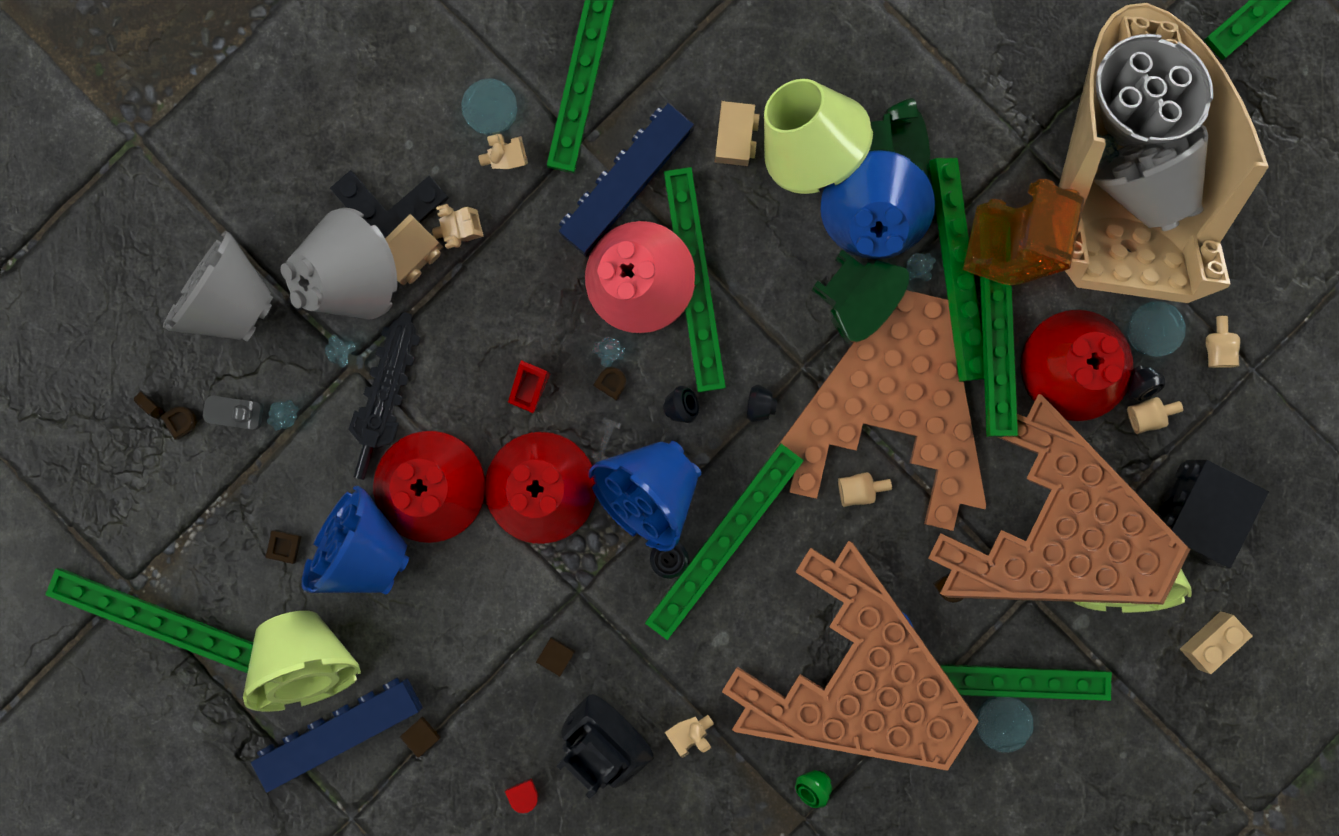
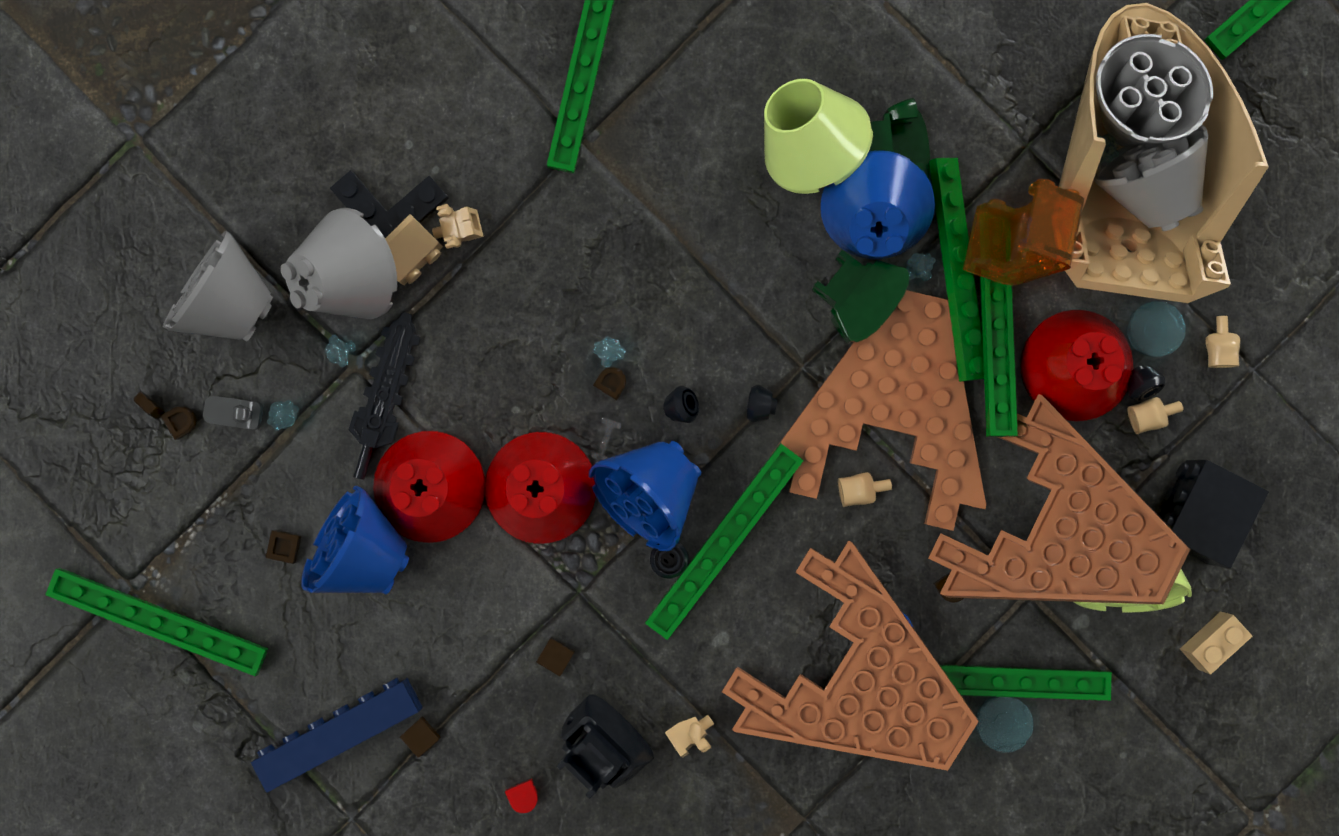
(296, 661): yellowish green cone -> none
(489, 106): clear light blue tile -> none
(503, 154): tan piece -> none
(528, 386): red slope -> none
(626, 179): dark blue brick -> none
(660, 283): coral cone -> none
(700, 310): green plate -> none
(735, 133): tan brick -> none
(814, 788): green cone -> none

